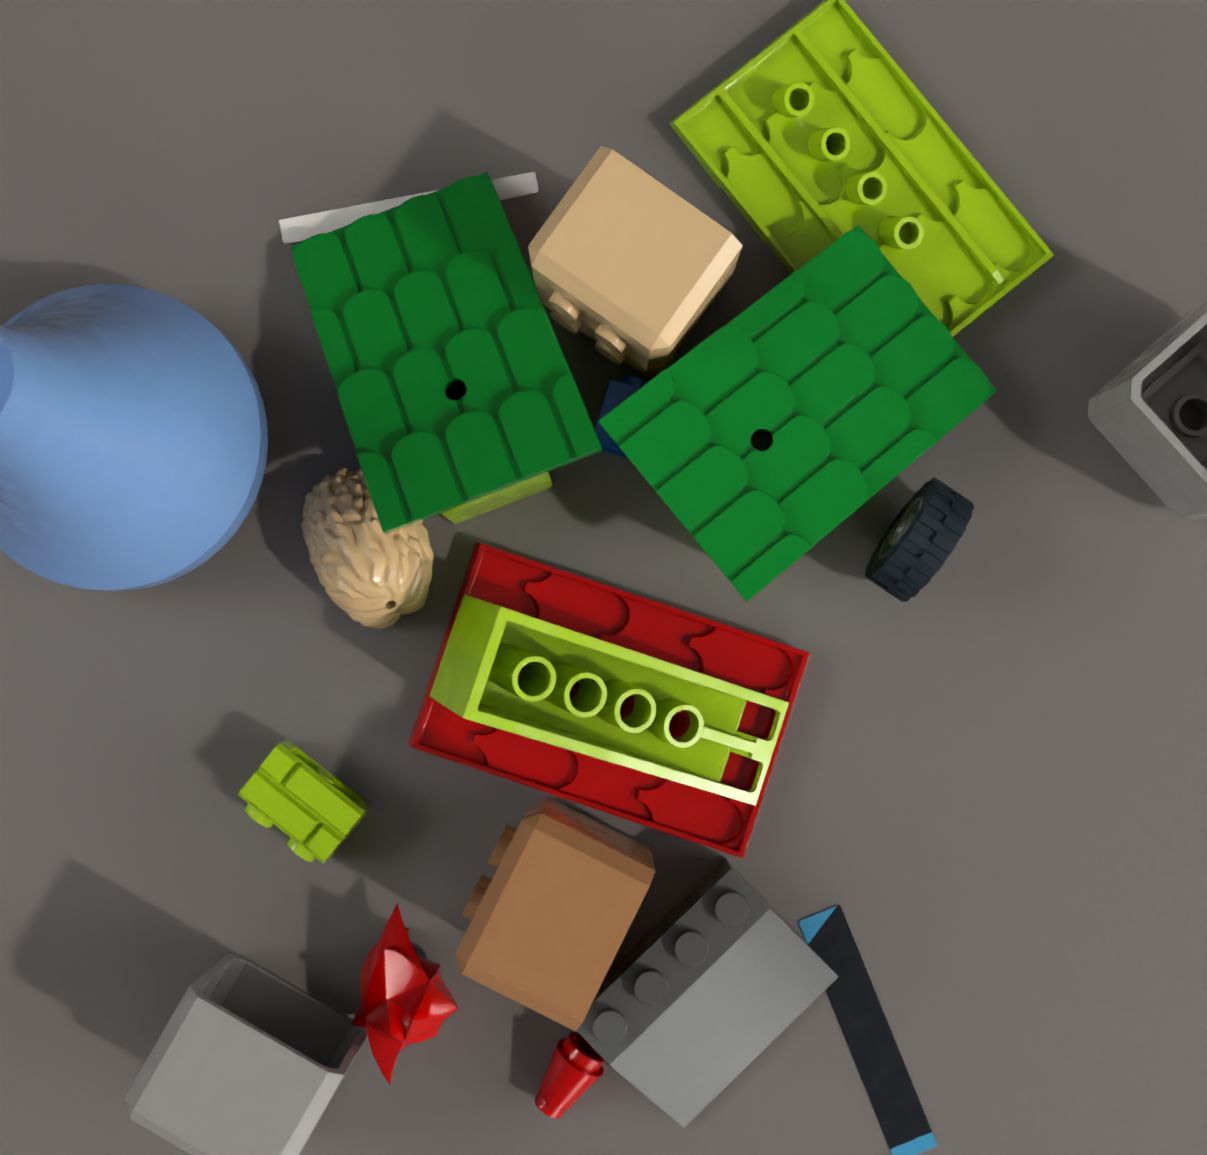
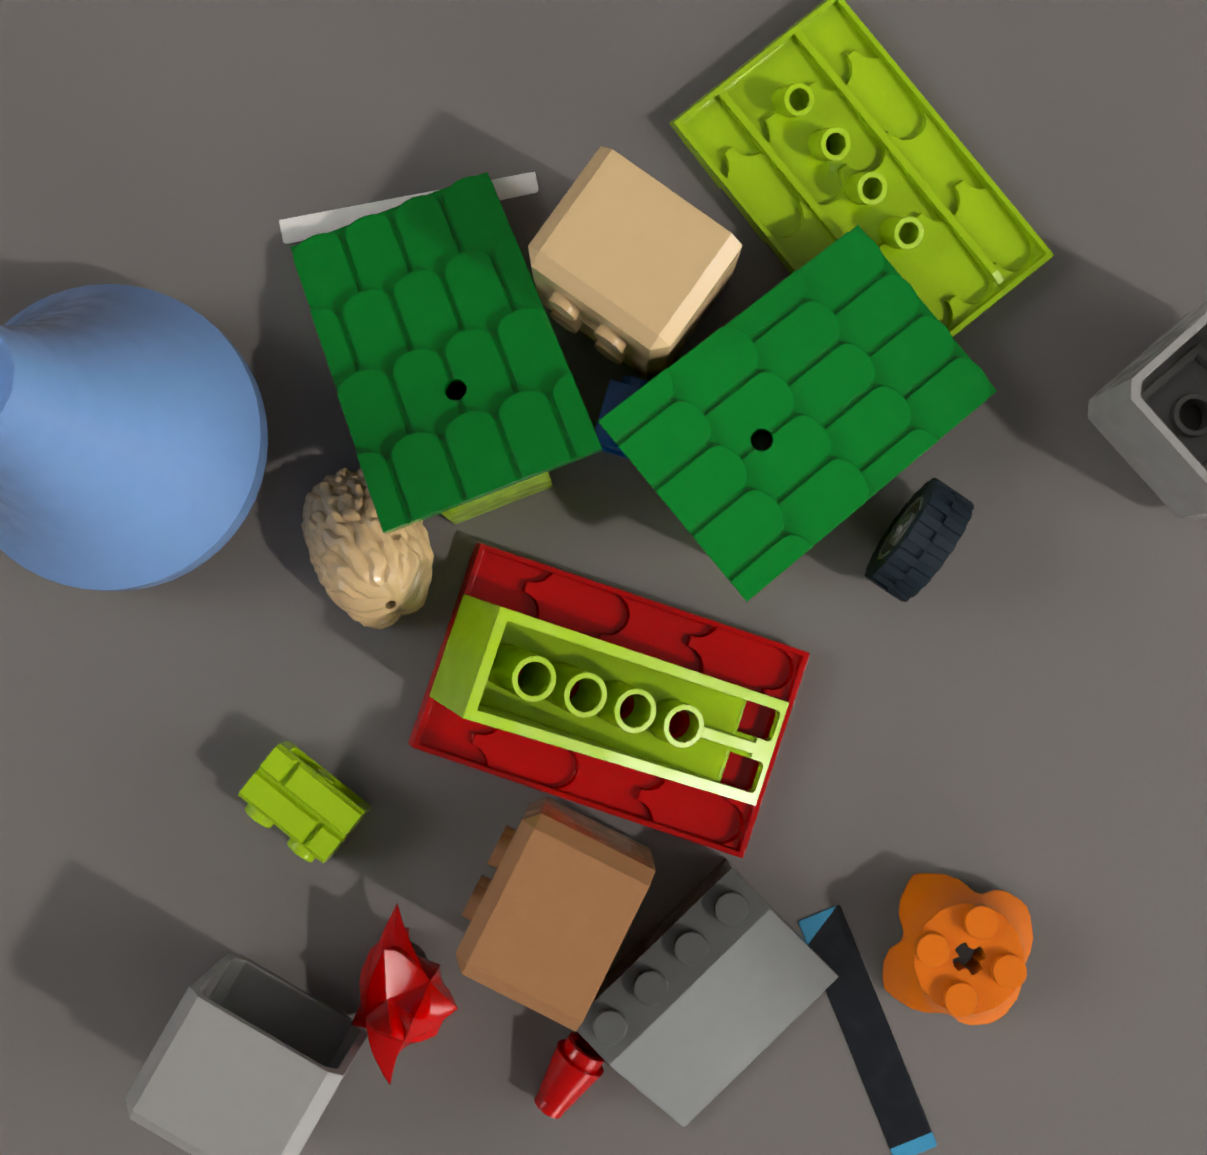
(937, 918): none -> orange brick

